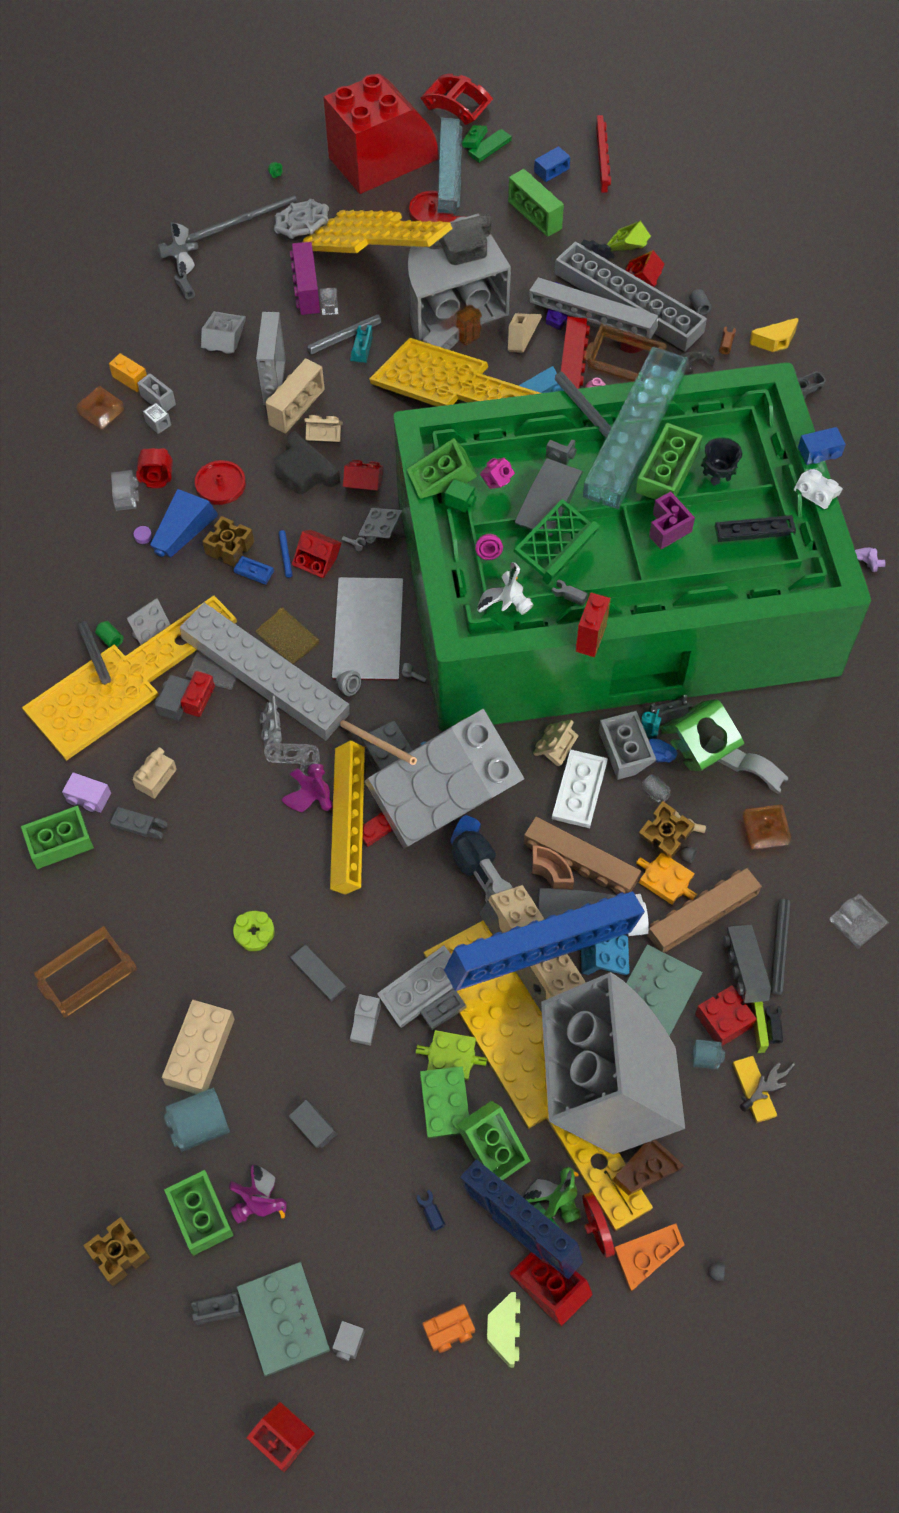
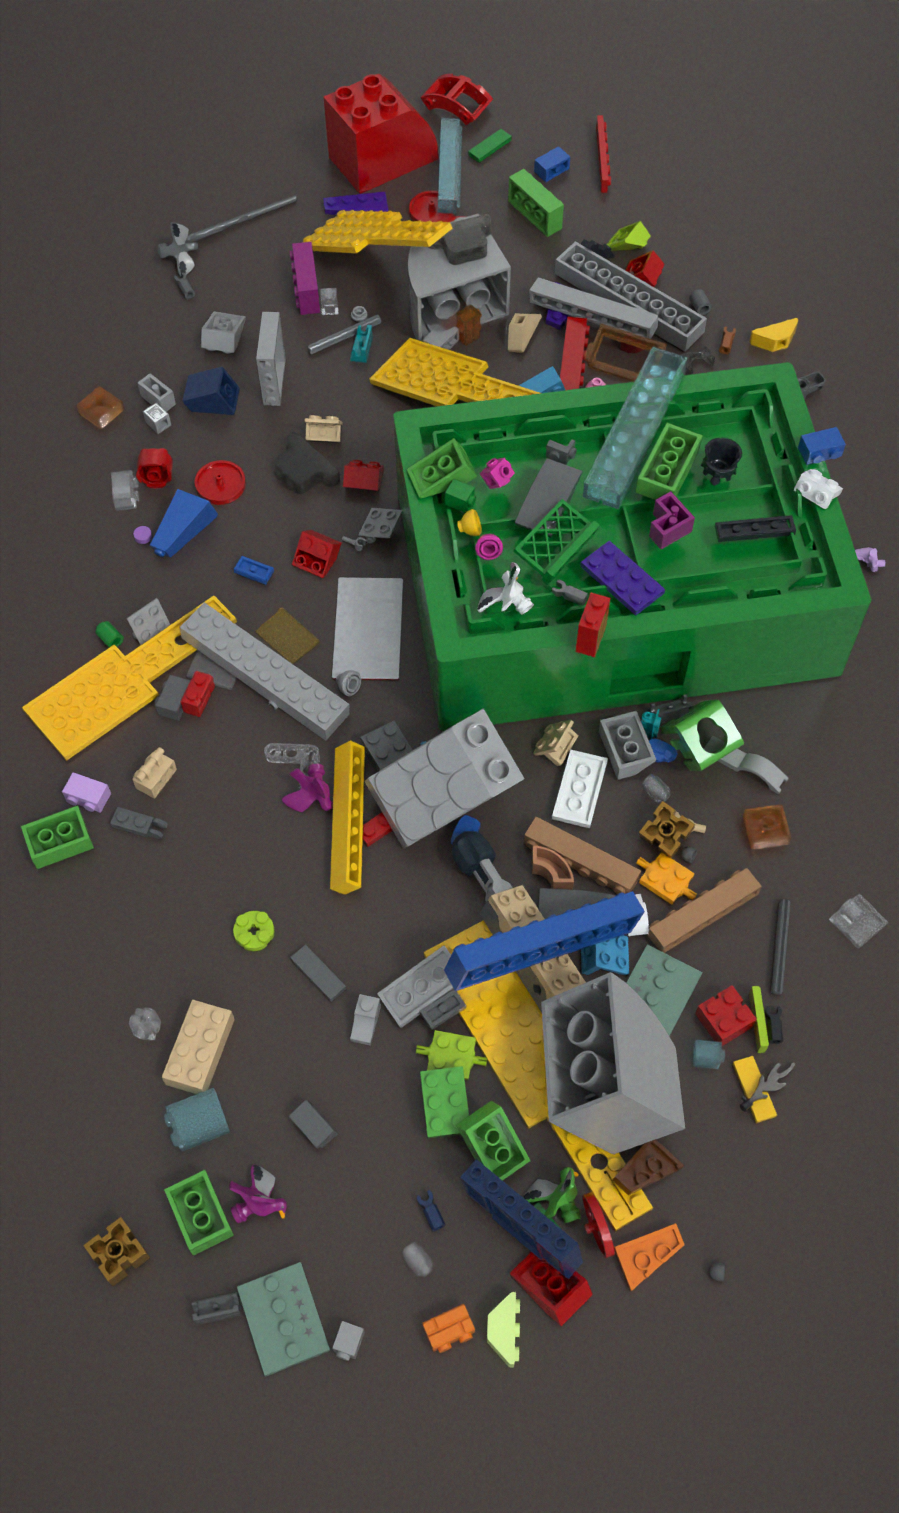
(94, 653): dark grey axle -> none
(94, 988): clear orange piece -> none
(127, 371): light orange brick -> none
(146, 1029): none -> clear brick
(211, 392): none -> dark blue slope
(228, 541): pearl gold brick -> none
(271, 723): light grey hinge -> none
(275, 169): green plate -> none
(280, 1436): red slope -> none
(285, 554): blue bar -> none
(295, 395): tan brick -> none
(301, 218): light grey plate -> none
(359, 313): none -> light grey plate
(365, 202): none -> dark purple wing
(378, 742): light nougat piece -> none
(407, 671): light grey hand -> none
(418, 1259): none -> clear brick
(470, 523): none -> yellow brick
(474, 136): green plate -> none
(583, 403): dark grey axle -> none
(622, 577): none -> dark purple plate
(747, 964): dark grey brick -> none

